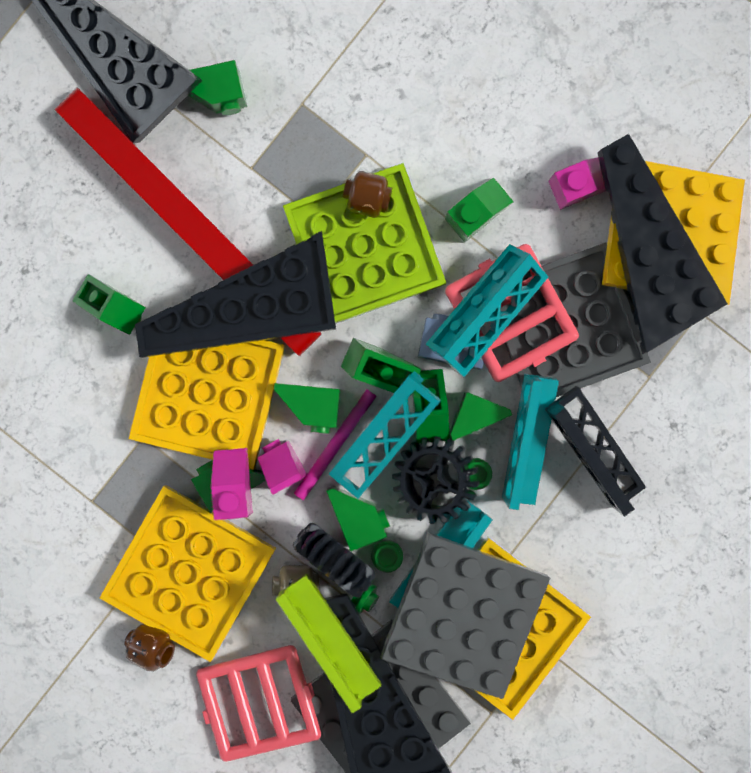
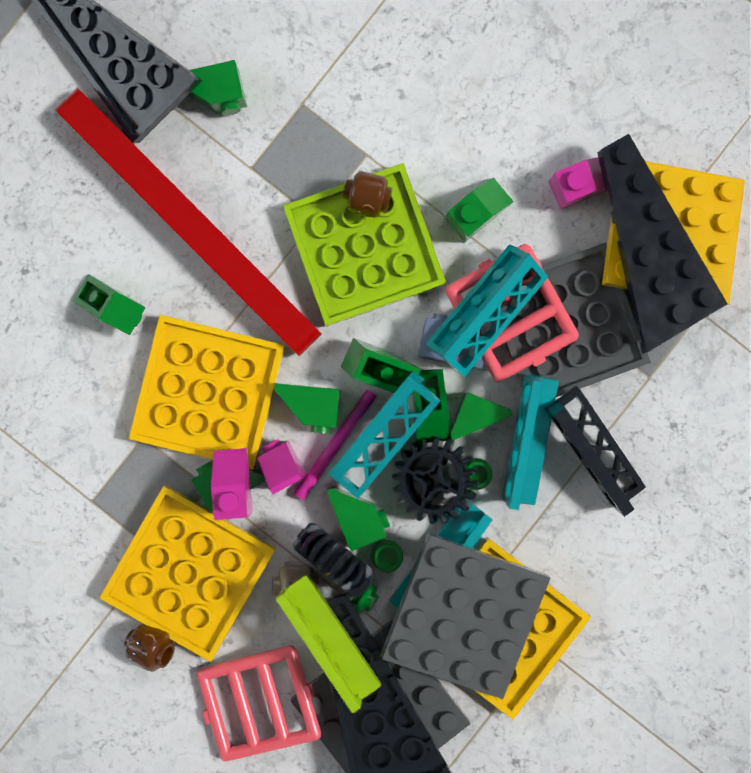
(261, 303): black wing -> none

